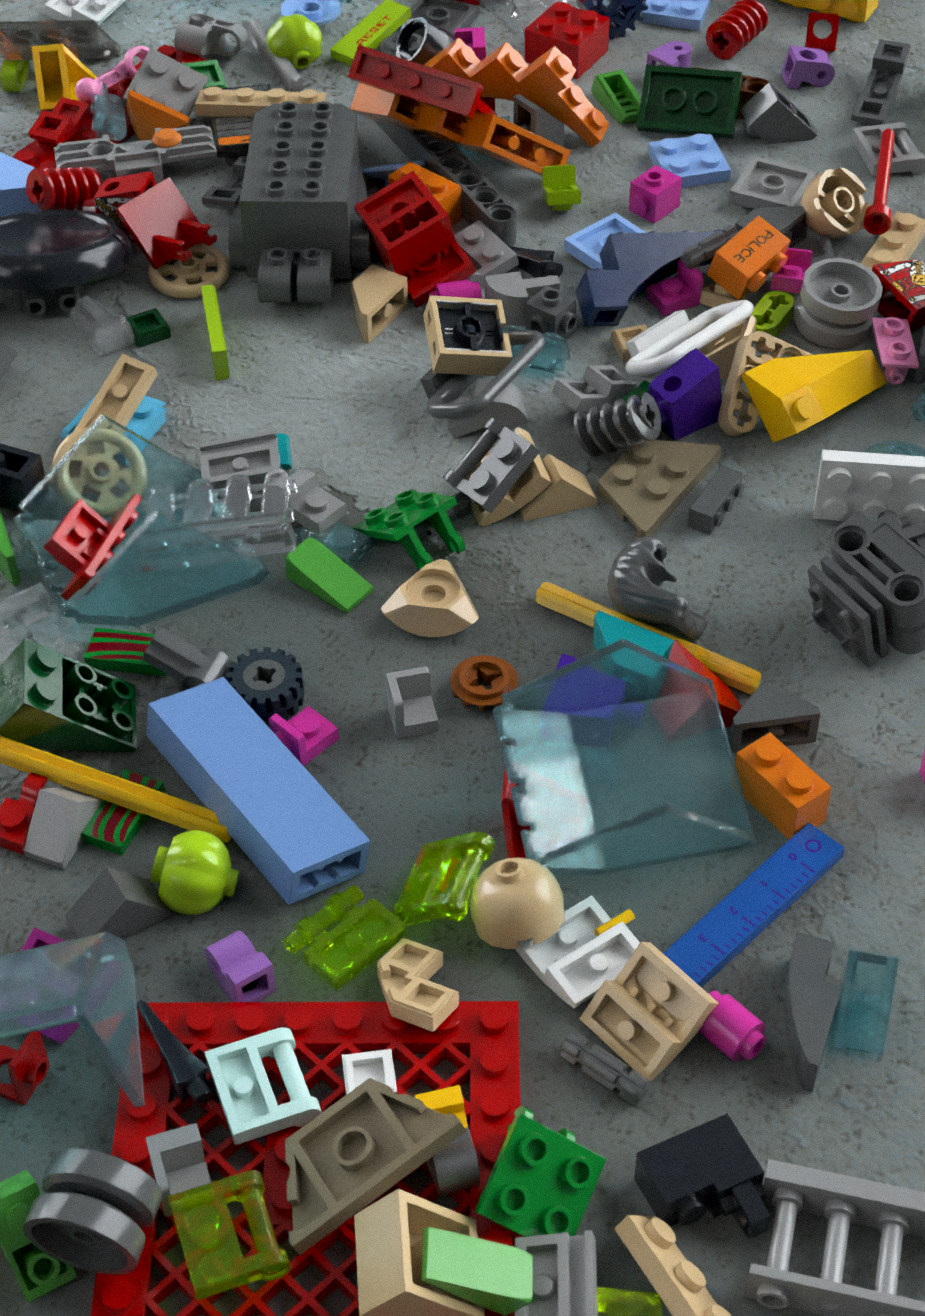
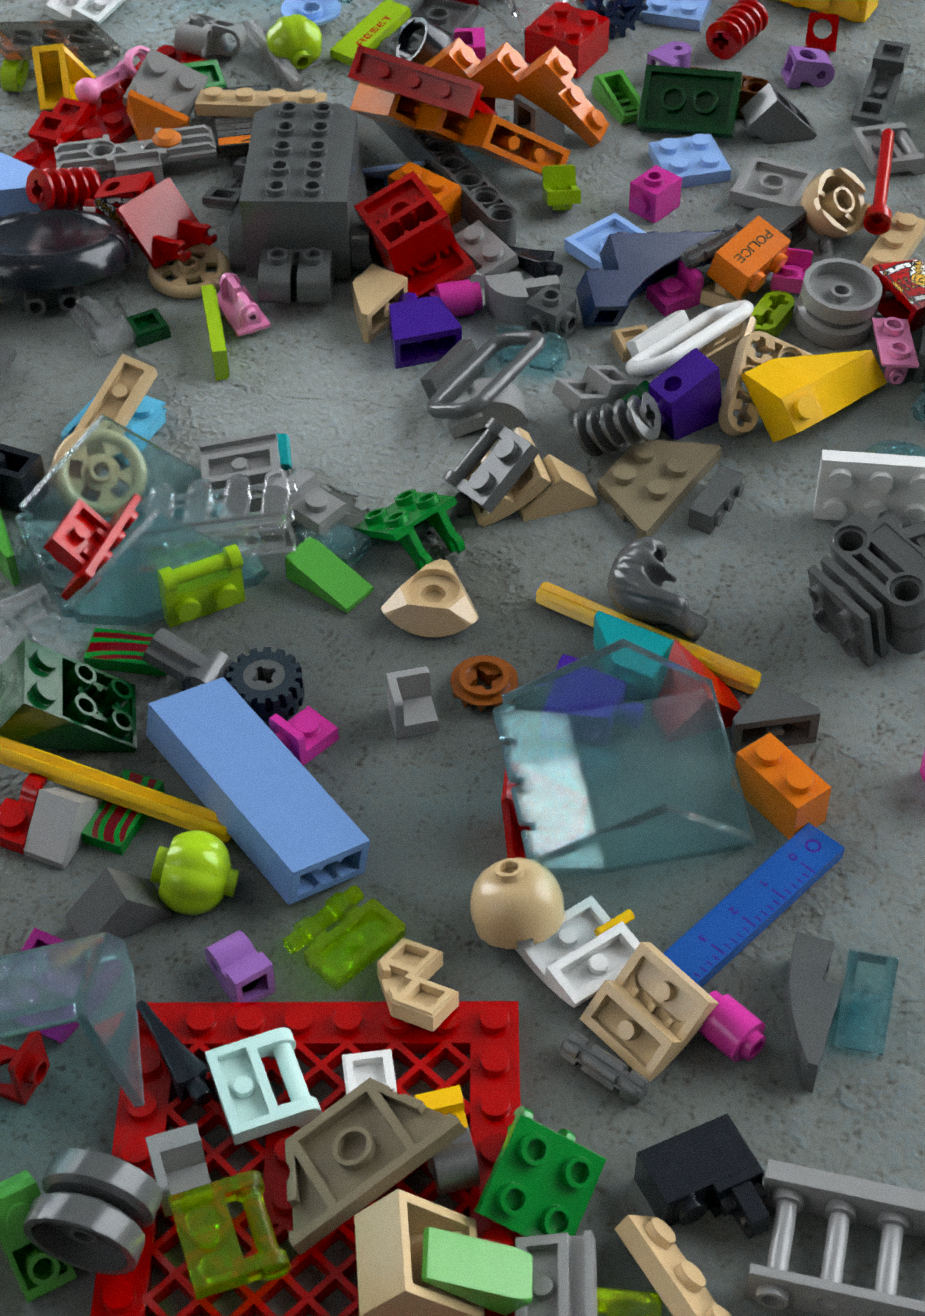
(108, 115): clear light blue hinge -> none
(202, 586): none -> lime plate
(239, 306): none -> bright pink hinge
(421, 330): none -> dark purple torso
(437, 865): clear neon green plate -> none
(467, 335): piece -> none

